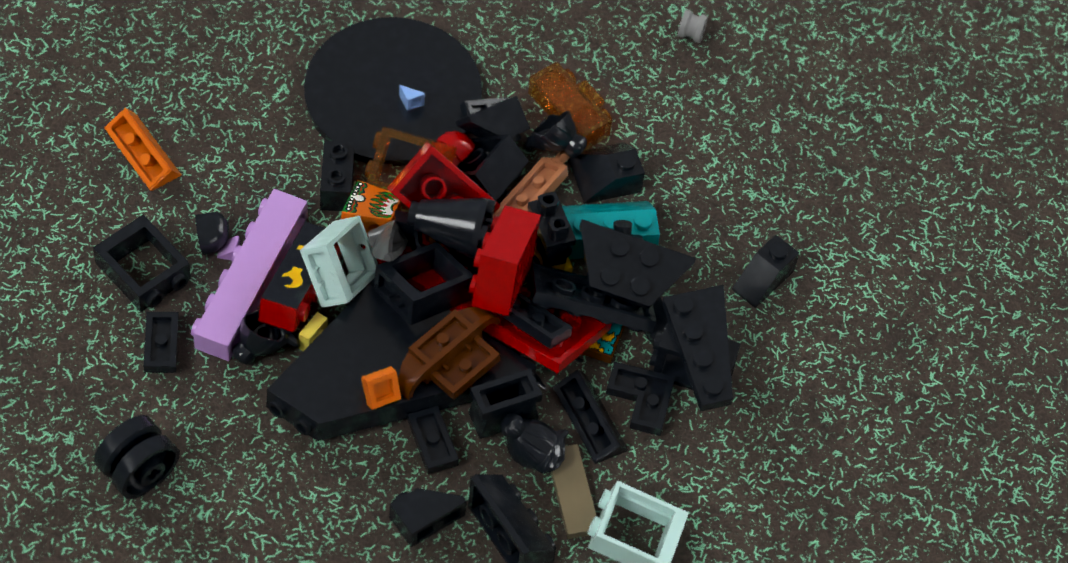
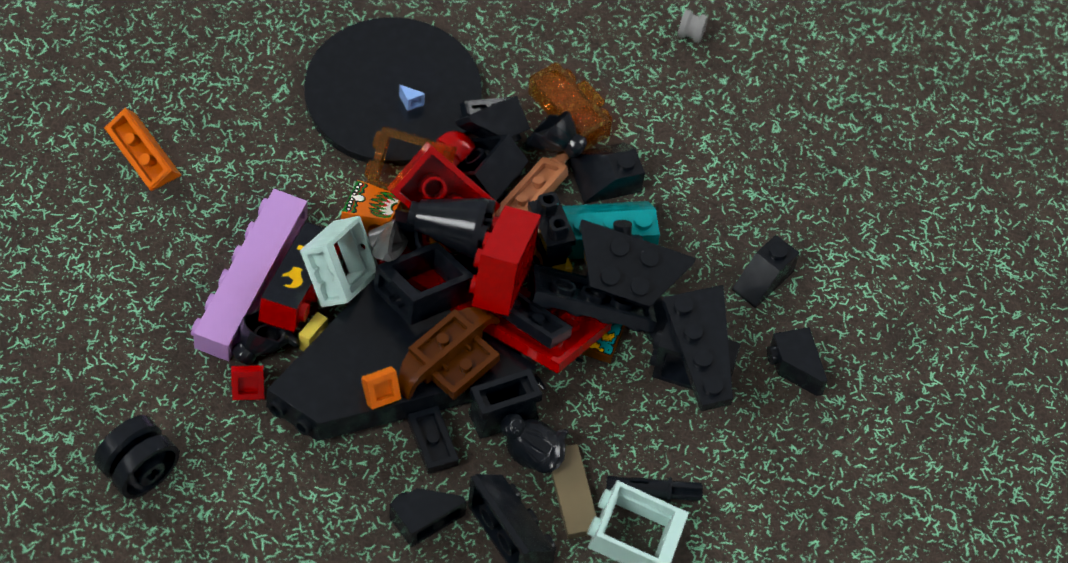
(126, 241): black window -> none
(161, 342): black plate -> none
(212, 231): black piece -> none
(227, 251): lavender piece -> none
(247, 382): none -> red tile
(337, 174): black brick -> none
(589, 417): black slope -> none
(648, 389): black plate -> none
(661, 488): none -> black axle
(798, 359): none -> black slope

